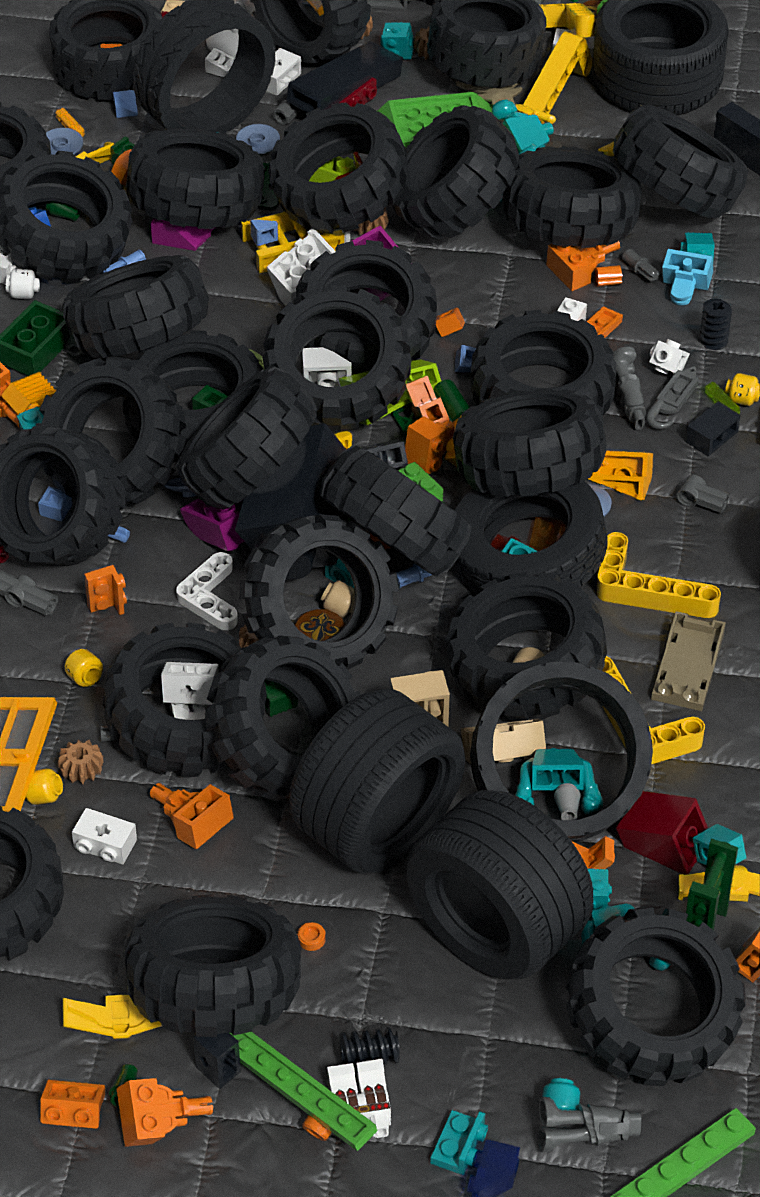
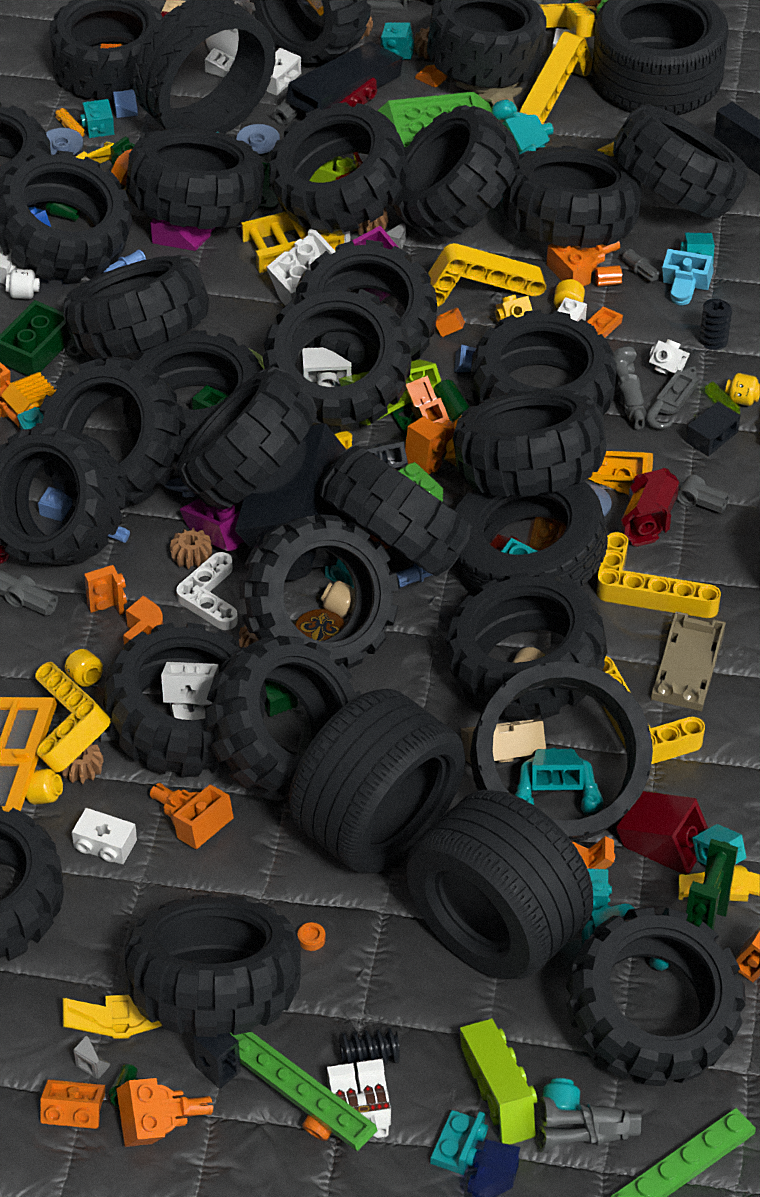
(78, 729): none -> yellow beam
(88, 1060): none -> light grey slope
(98, 118): none -> teal head
(142, 617): none -> orange brick
(190, 548): none -> medium nougat gear
(264, 231): medium blue slope -> none
(398, 235): none -> light grey slope
(426, 690): tan wedge -> none
(431, 76): none -> orange slope
(484, 267): none -> yellow beam
(500, 1080): none -> lime wedge
(512, 306): none -> yellow brick
(541, 115): yellow piece -> none
(567, 800): light grey cone -> none
(570, 289): none -> yellow head
(649, 506): none -> dark red brick

